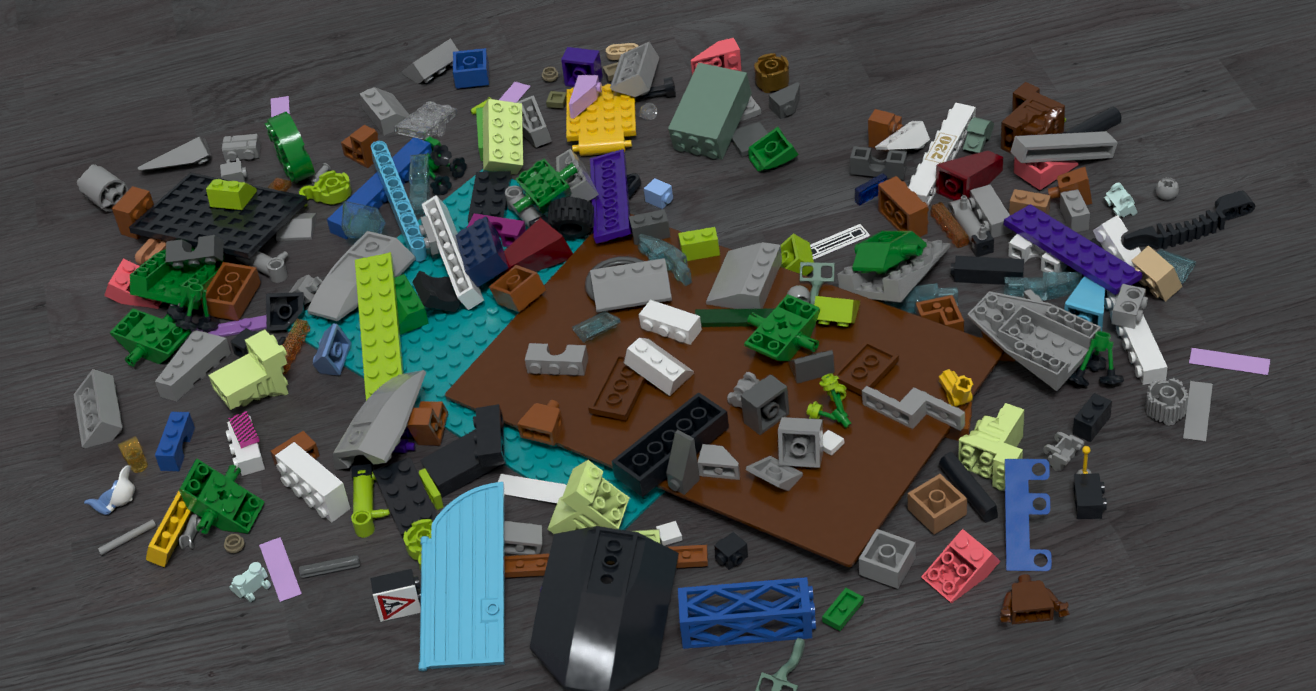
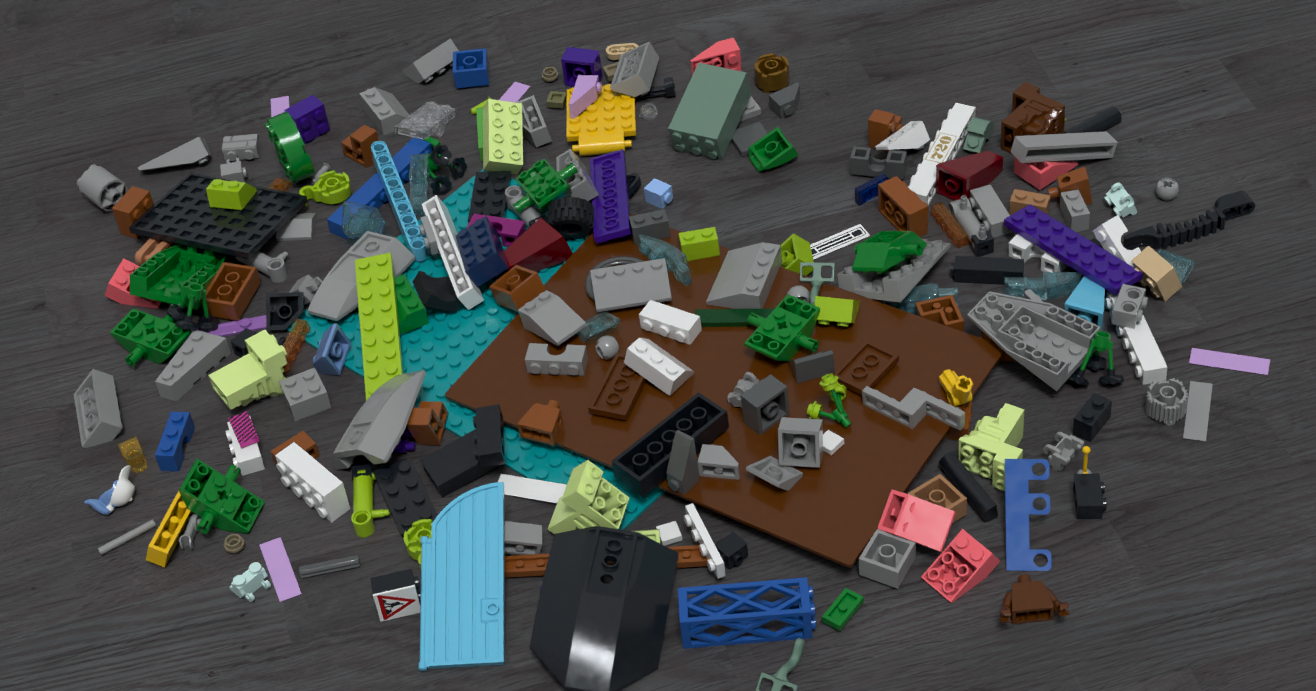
(207, 252): dark grey arch -> none
(305, 394): none -> light grey brick
(309, 118): none -> dark purple brick
(431, 489): lime tile -> none
(550, 318): none -> light grey slope
(607, 347): none -> light grey piece
(706, 545): none -> white plate
(916, 520): none -> coral slope

